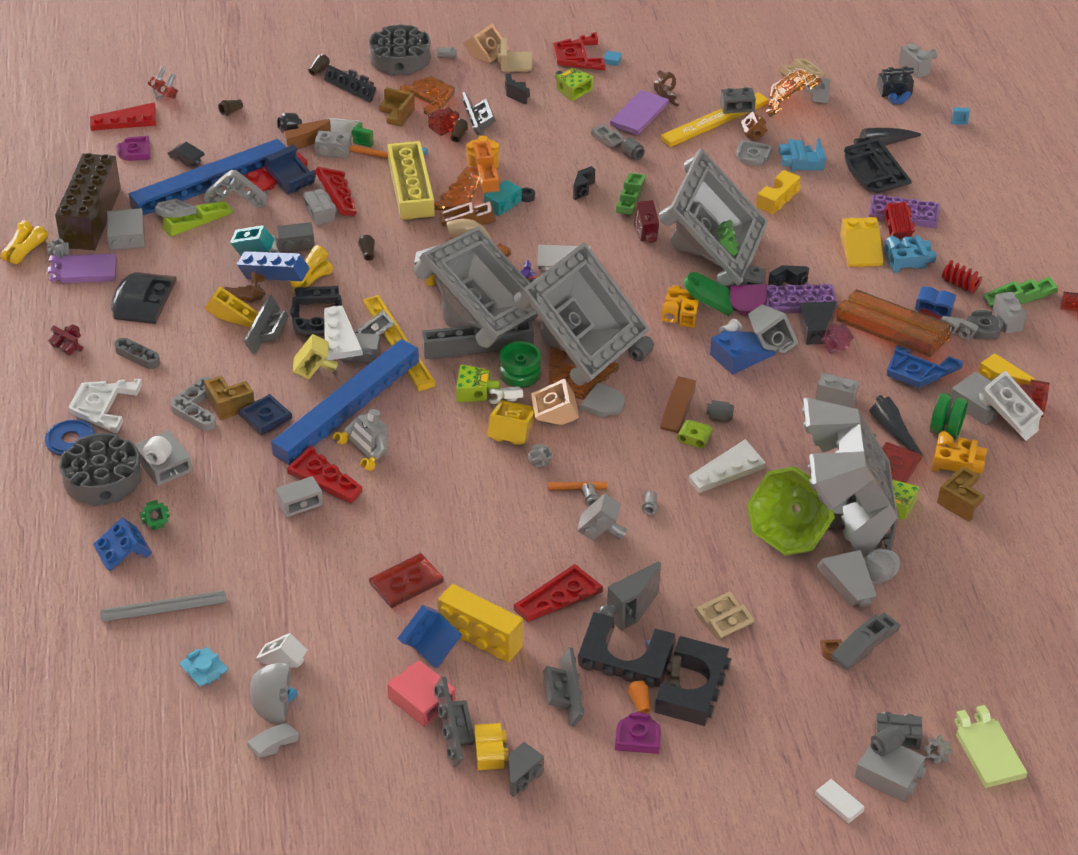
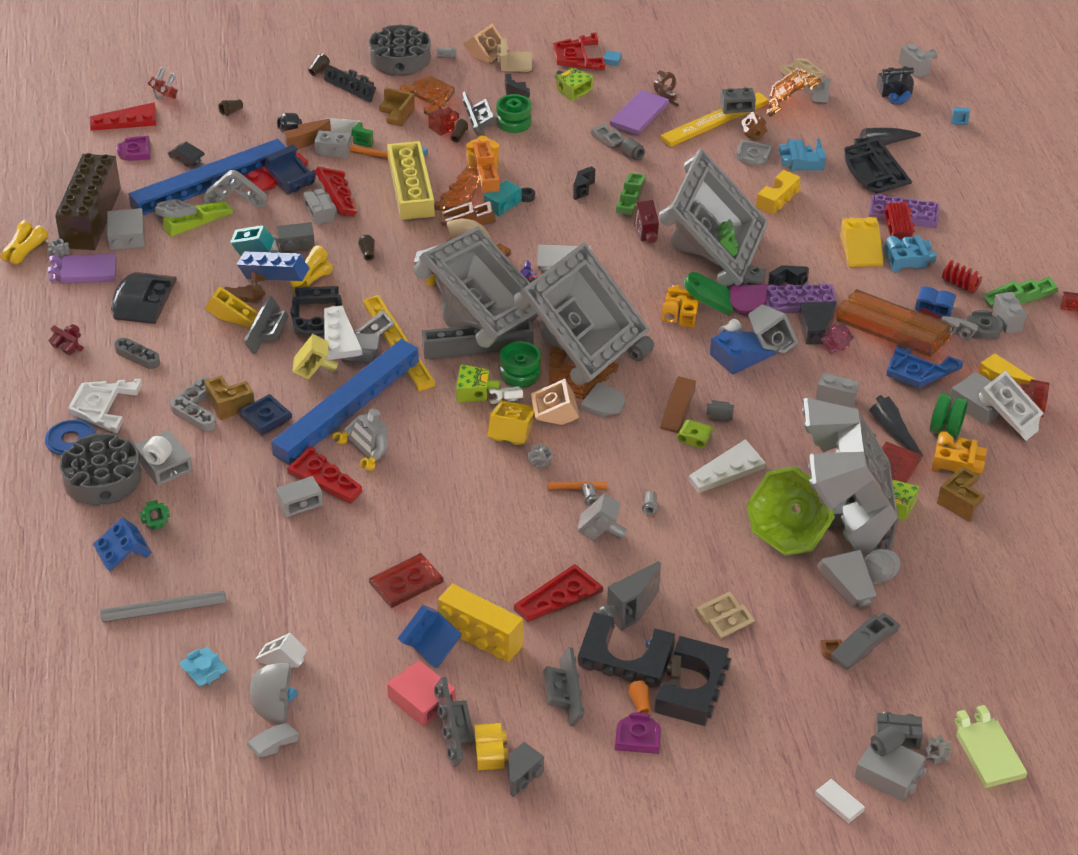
(514, 113): none -> green wheel

